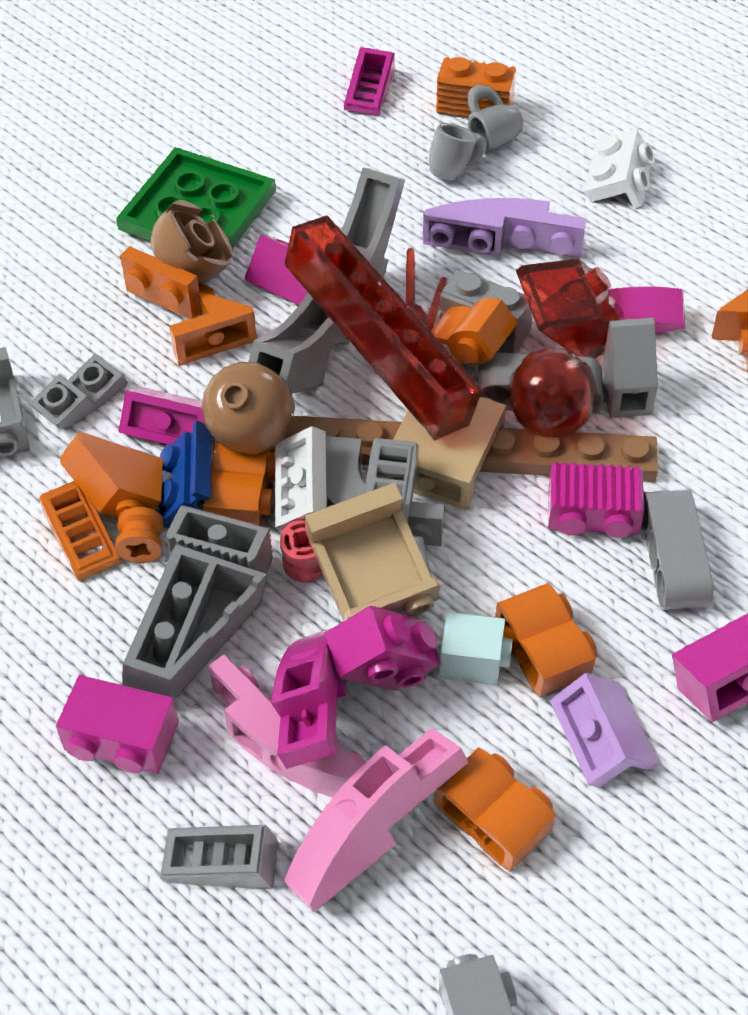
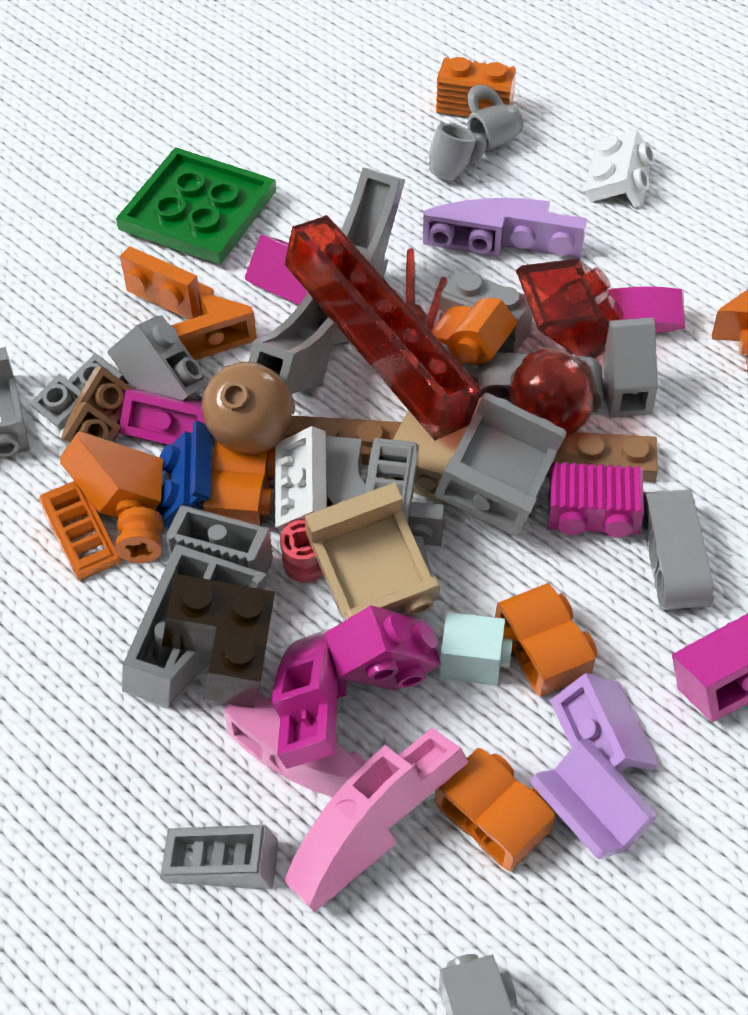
(97, 407): none -> medium nougat slope
(117, 725): dark pink brick -> none
(157, 360): none -> light grey slope
(189, 243): medium nougat cylinder -> none
(229, 625): none -> dark brown brick
(374, 61): dark pink slope -> none
(500, 463): none -> light grey panel
(595, 801): none -> lavender panel

